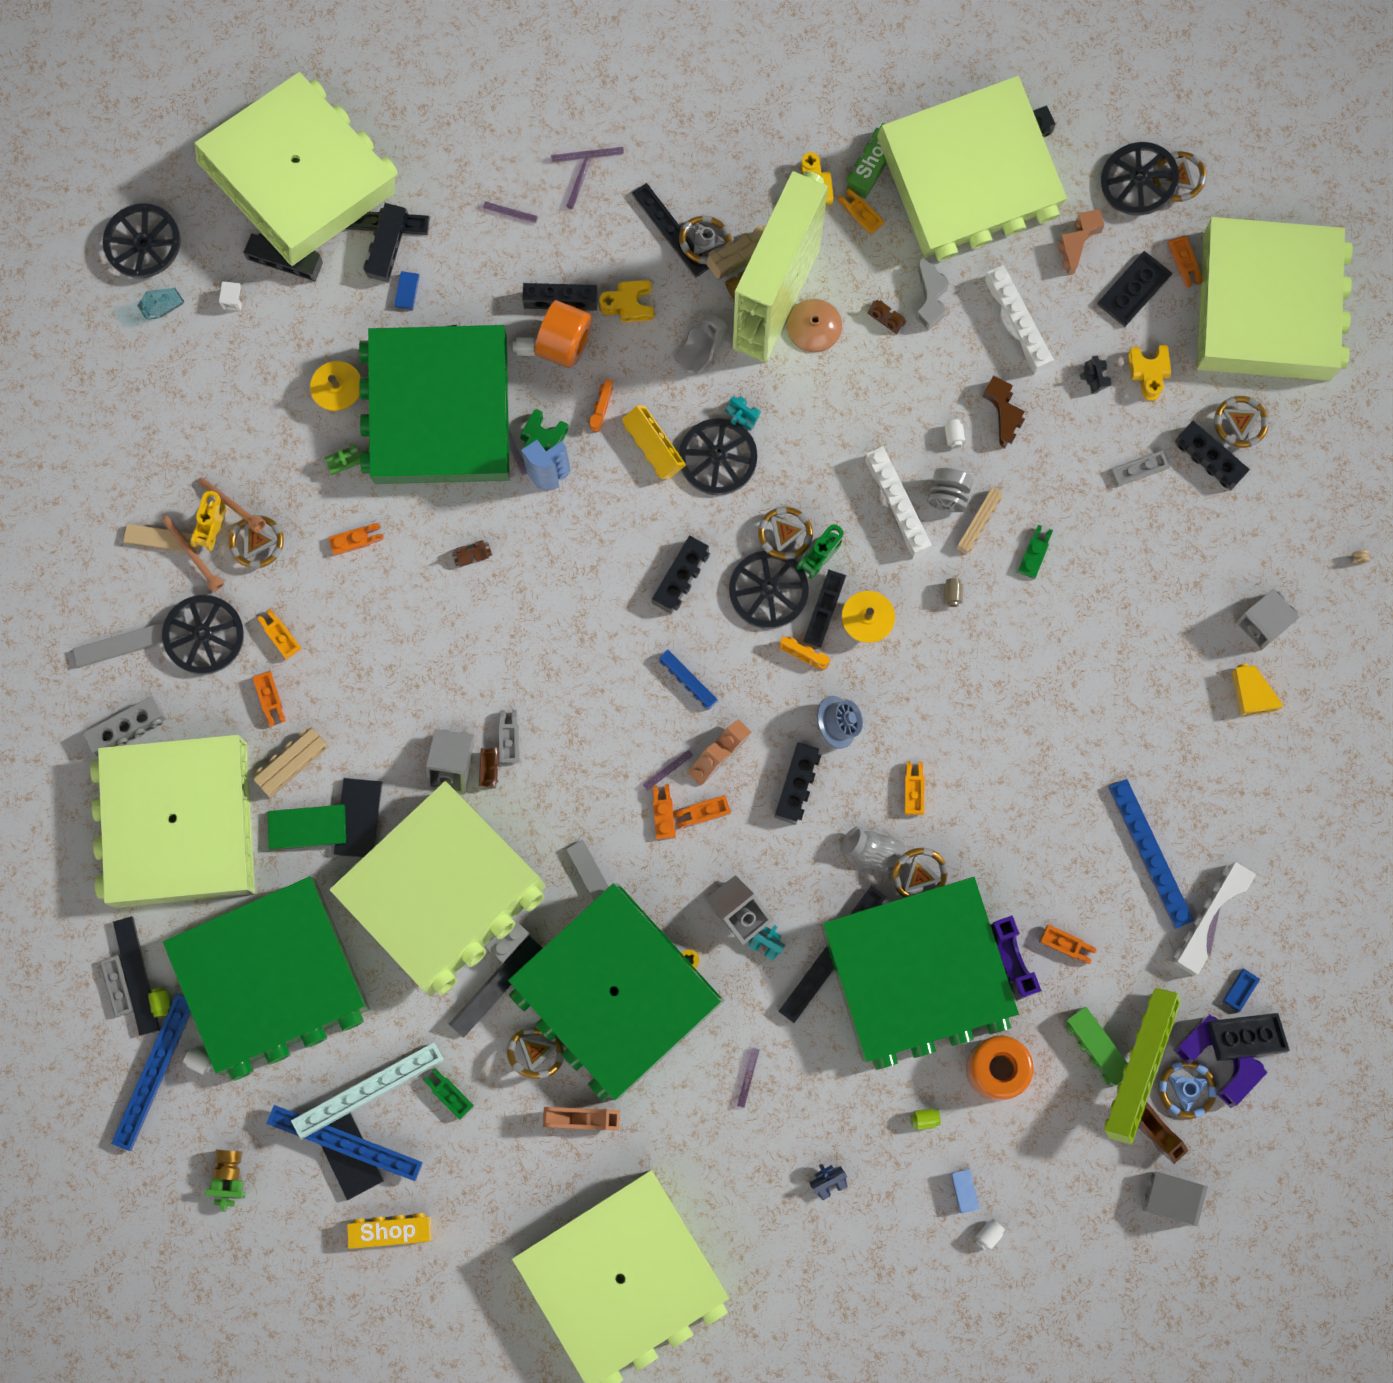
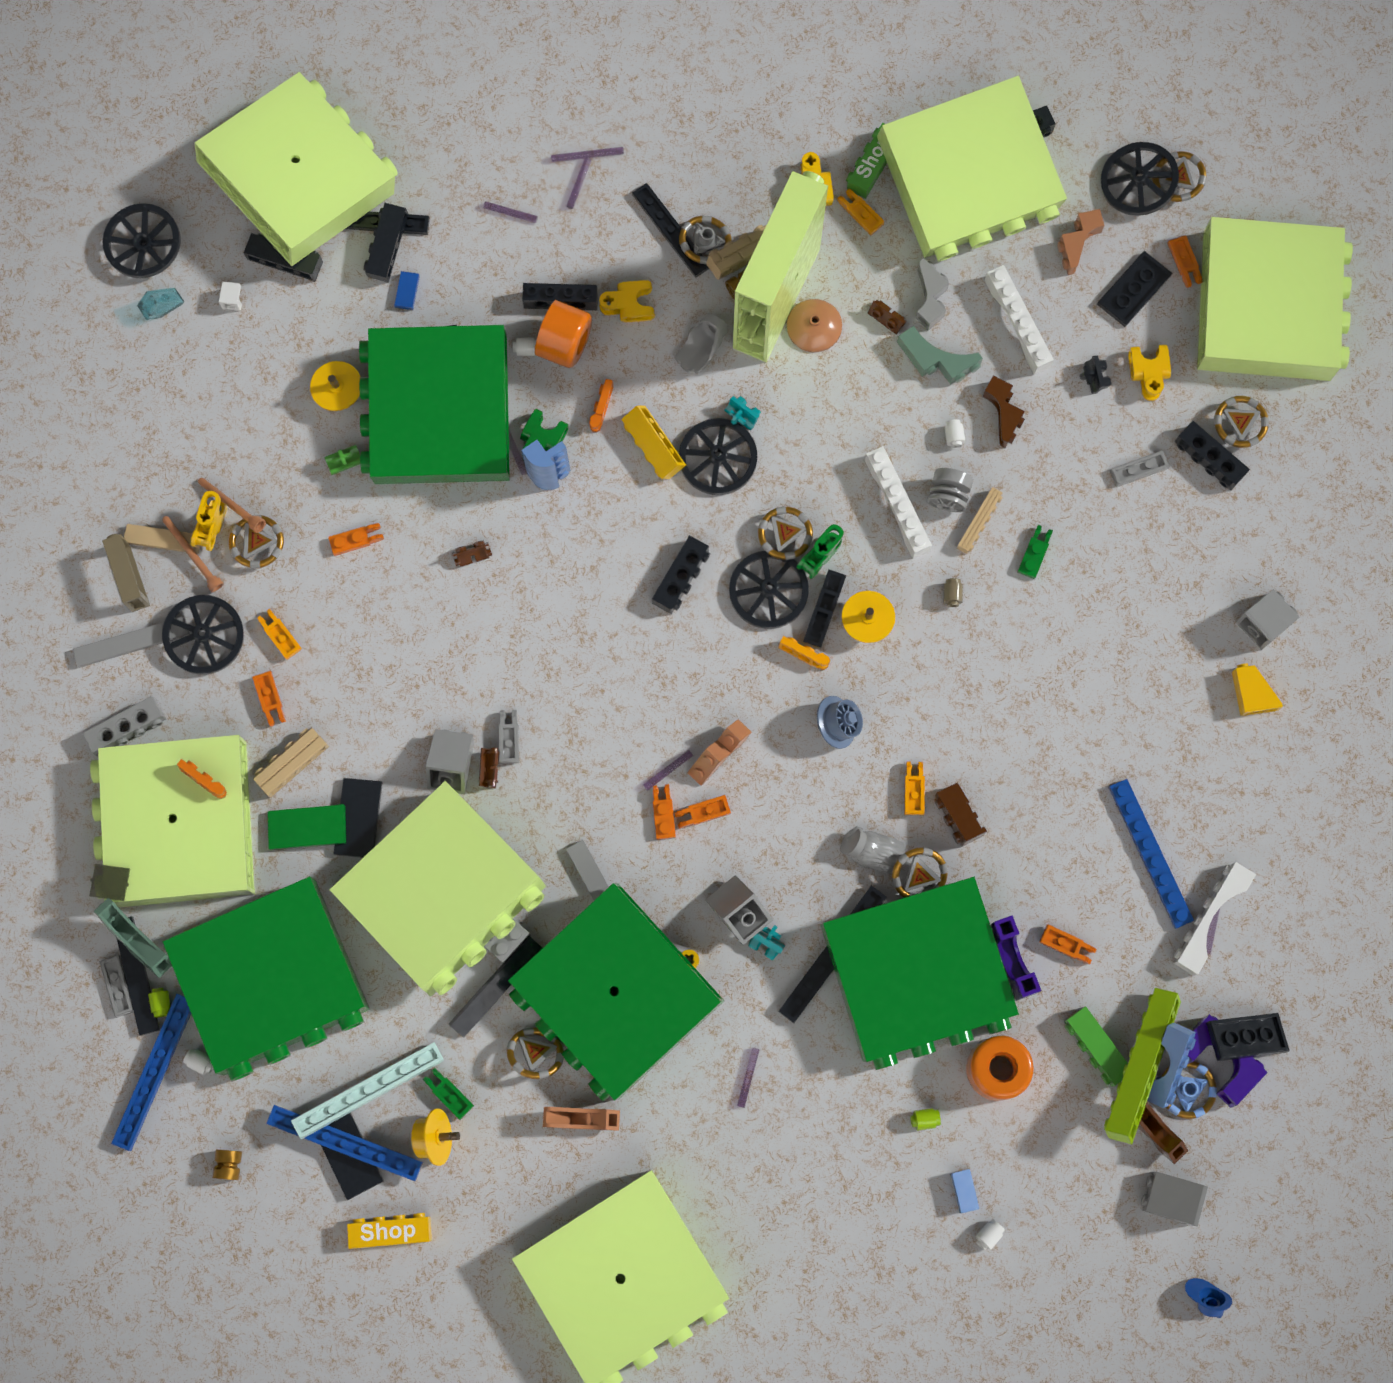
(109, 882): none -> clear smoke piece
(126, 572): none -> dark tan window
(134, 939): none -> sand green arch
(203, 779): none -> orange hinge
(216, 1189): bright green hips -> none
(433, 1137): none -> yellow piece
(688, 679): blue piece -> none
(784, 810): black brick -> none
(826, 1178): dark blue hips -> none
(928, 357): none -> sand green arch
(959, 815): none -> reddish brown wedge
(1177, 1042): none -> medium blue arch
(1209, 1298): none -> blue piece
(1241, 990): blue tile -> none
(1360, 557): tan bush -> none

